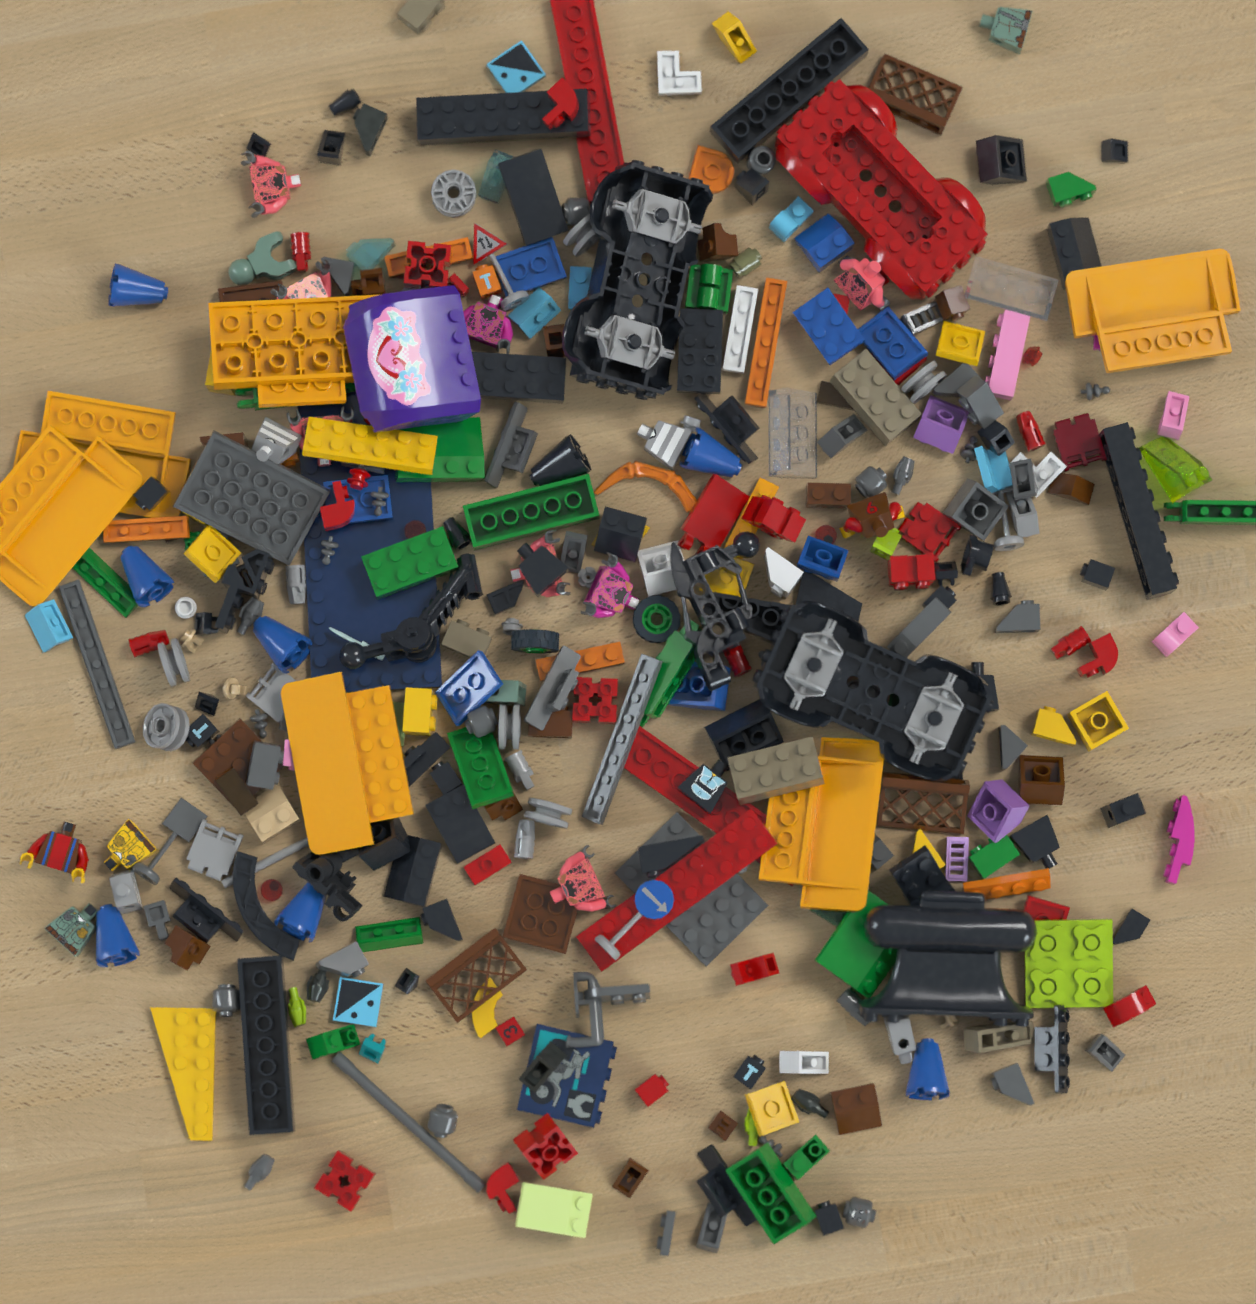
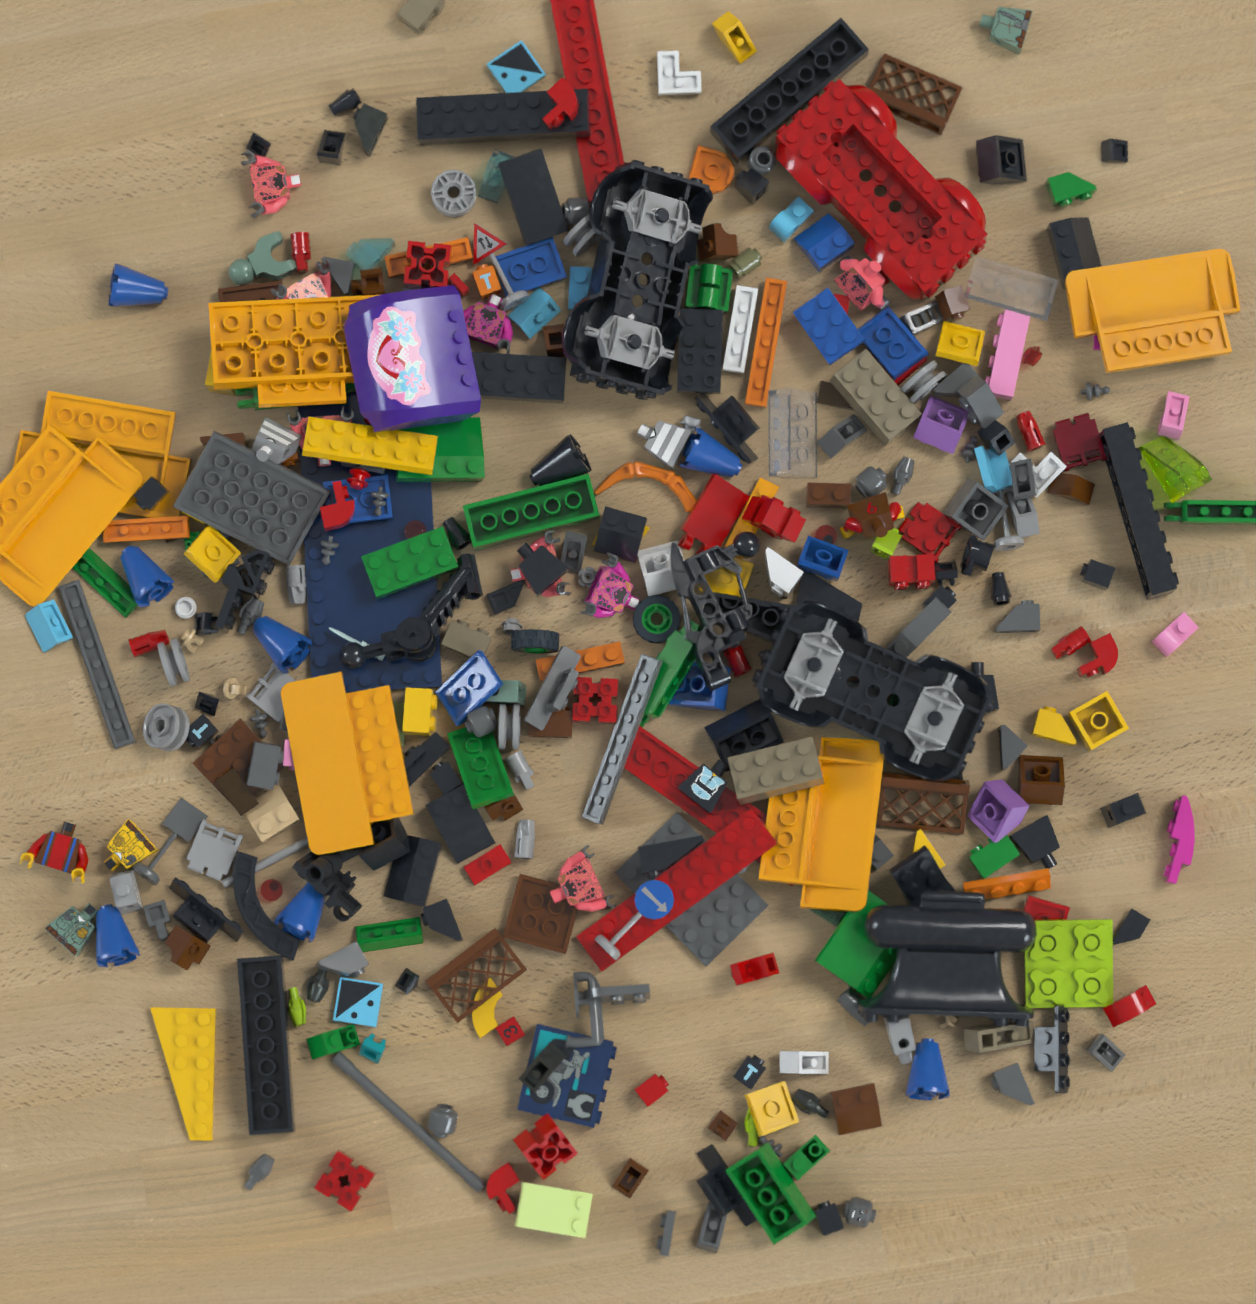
(226, 1000): dark grey head -> none
(513, 446): dark grey bracket -> none
(548, 813): light grey wheel -> none
(957, 840): lavender slope -> none

